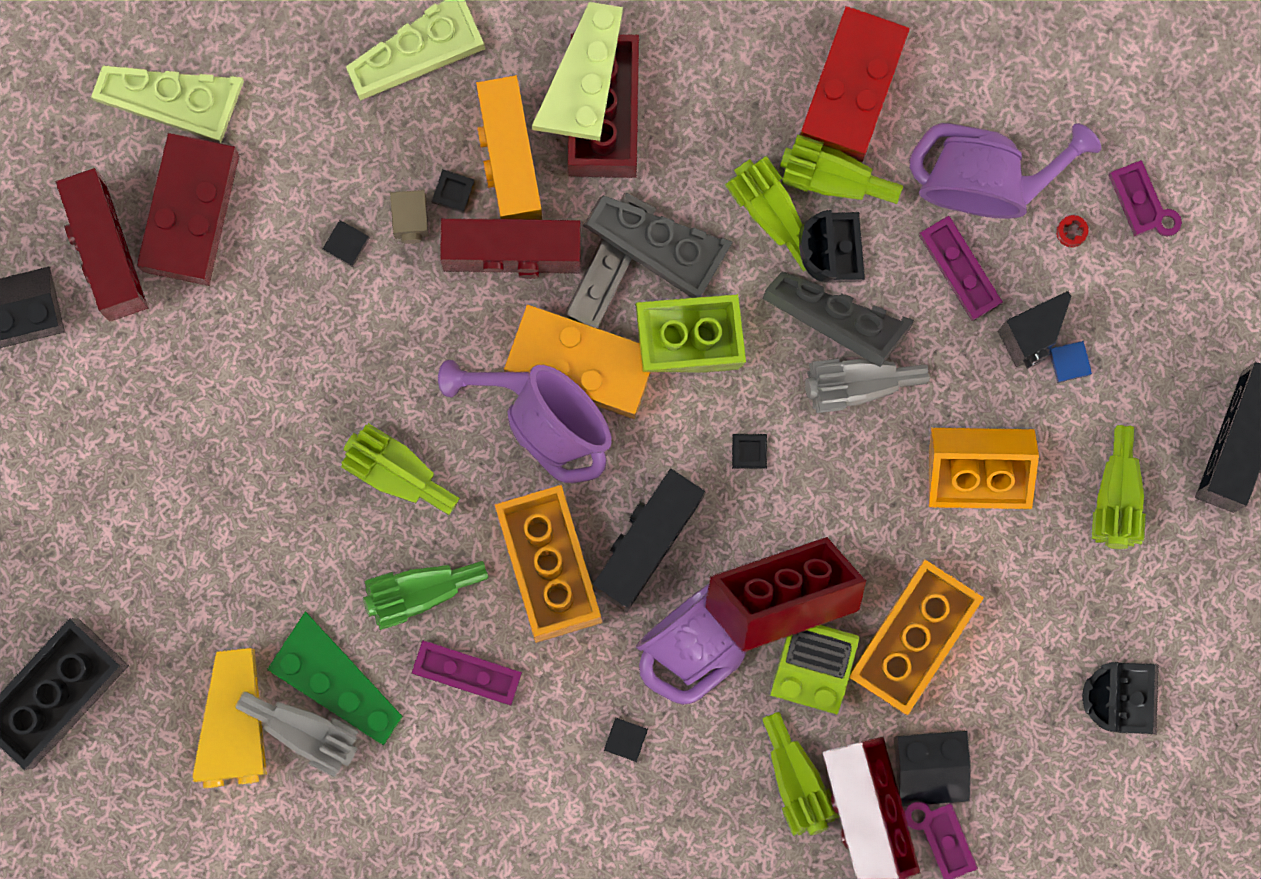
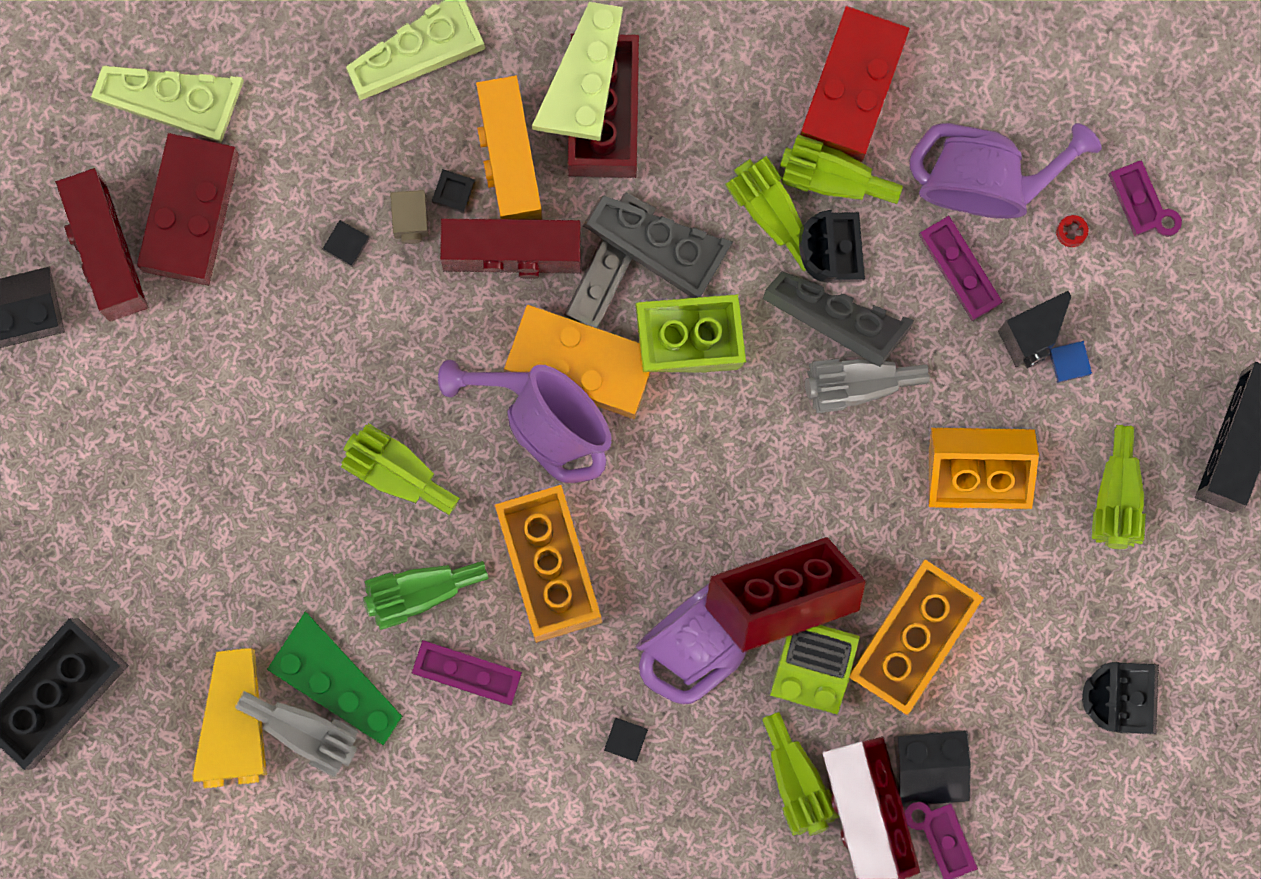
(648, 539): black brick -> none
(749, 451): black tile -> none

